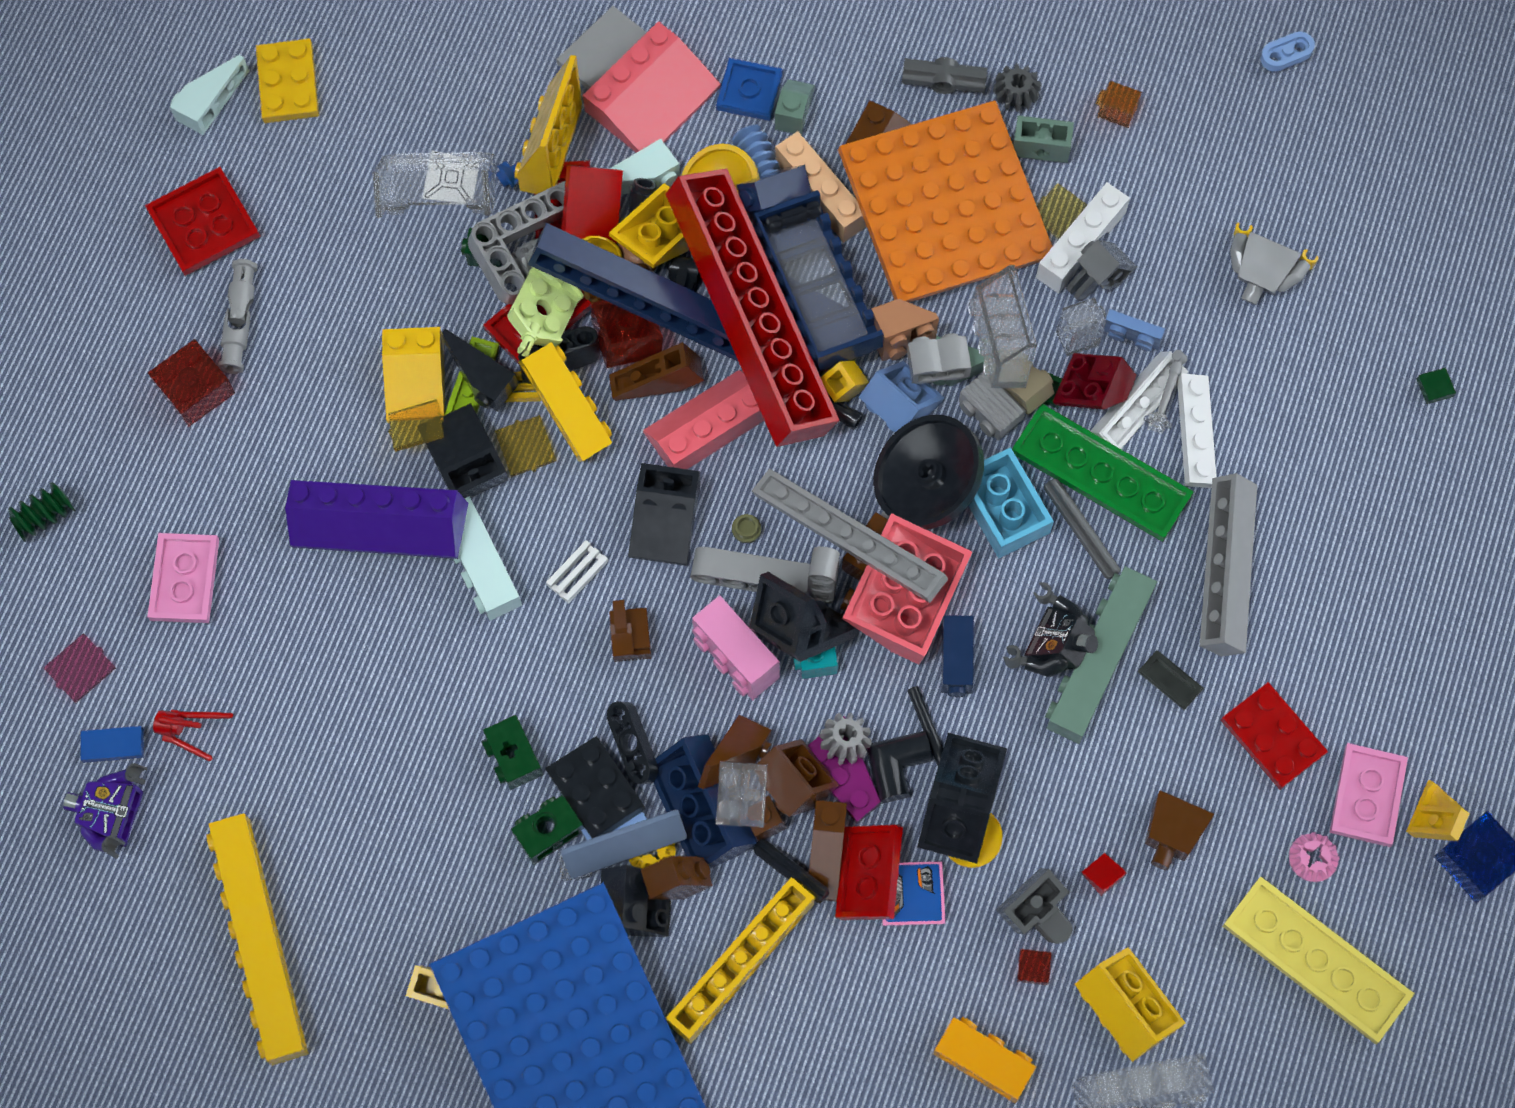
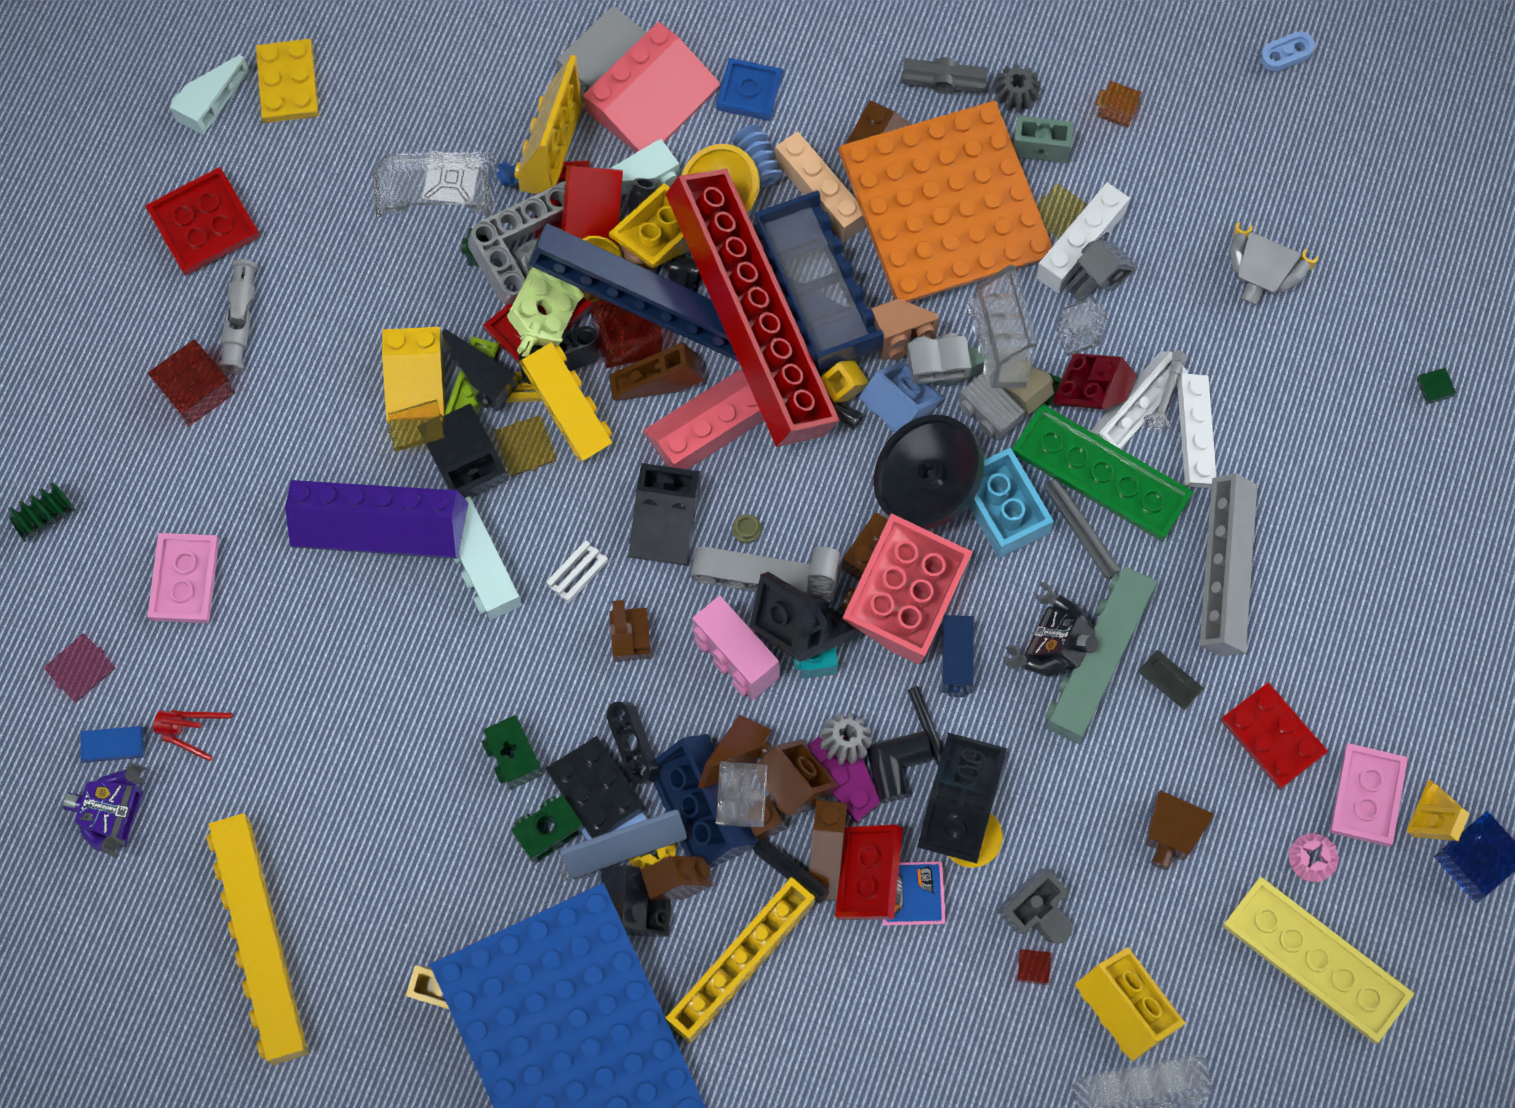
(774, 188): dark blue brick -> none
(793, 106): sand green slope -> none
(793, 216): black axle -> none
(850, 535): light grey plate -> none
(985, 1059): light orange brick -> none
(1103, 874): red slope -> none
(1127, 327): medium blue plate -> none

